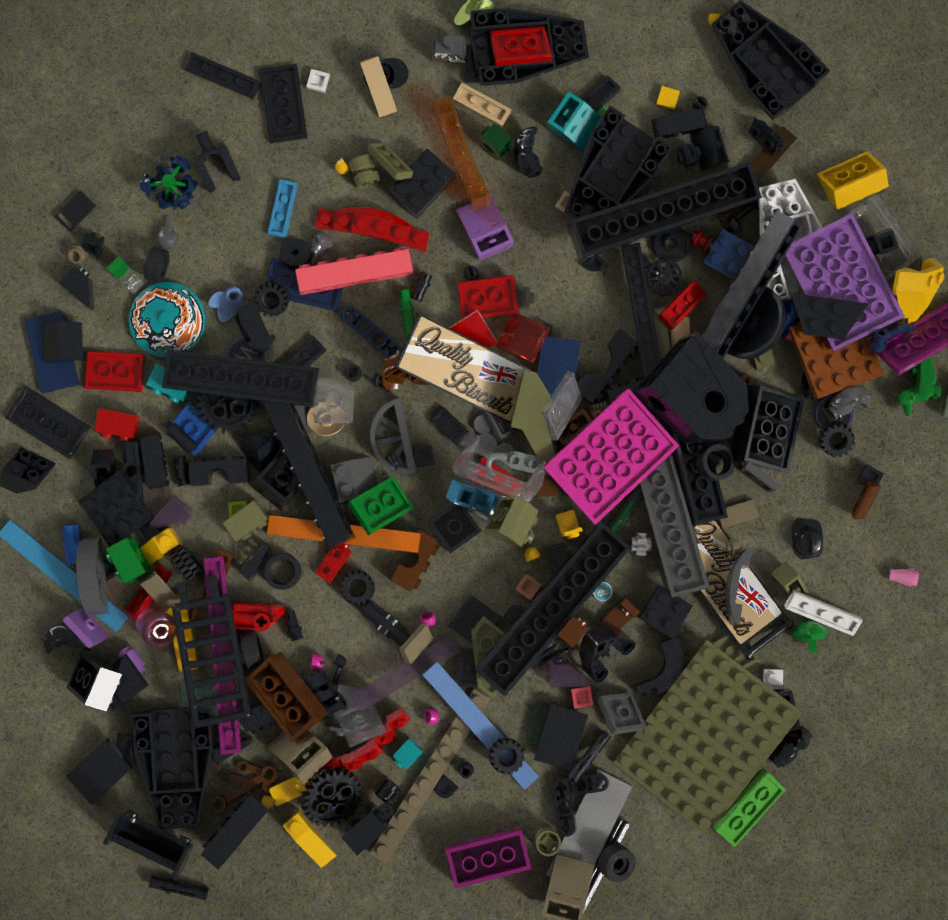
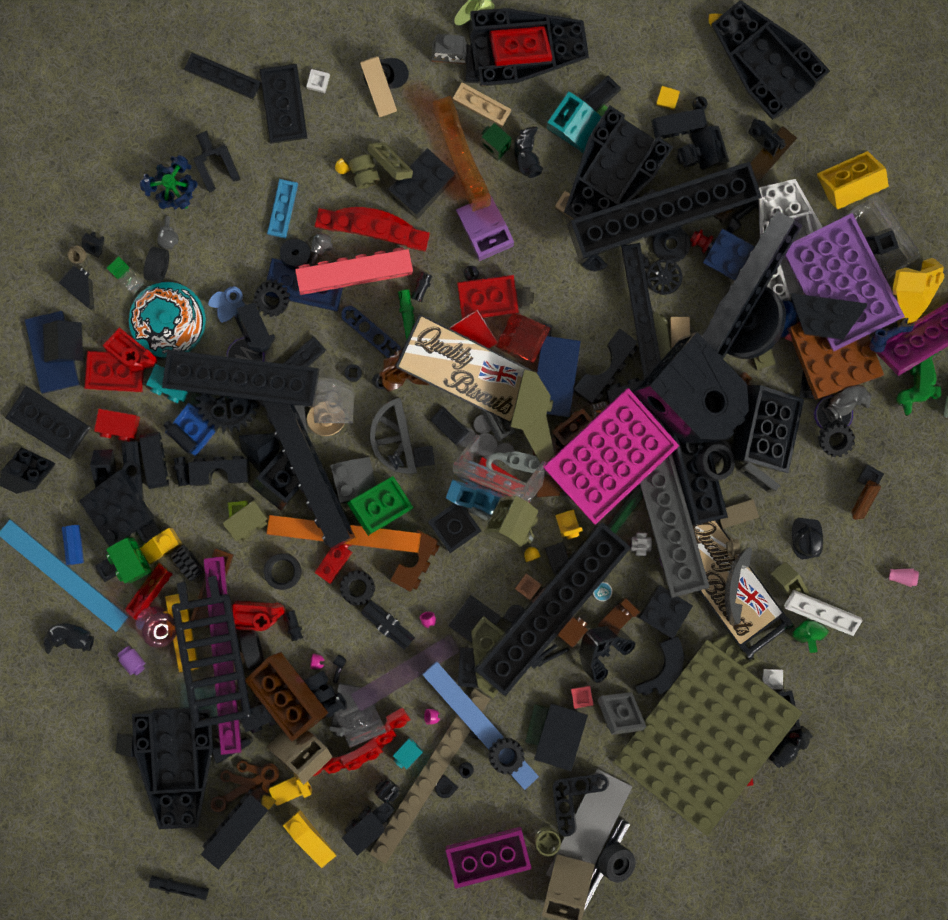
(76, 210): black piece -> none
(86, 628): medium lavender plate -> none
(91, 576): dark grey window -> none
(94, 681): black brick -> none
(99, 771): black tile -> none
(123, 347): none -> red piece
(131, 682): black slope -> none
(150, 841): black windscreen -> none
(159, 591): dark tan slope -> none
(171, 515): clear purple slope -> none
(252, 566): black slope -> none
(331, 796): black gear -> none
(416, 643): dark tan tile -> none
(562, 405): clear tile -> none
(565, 674): clear purple slope -> none
(576, 774): black pin -> none
(682, 305): red plate -> none
(749, 807): bright green tile -> none

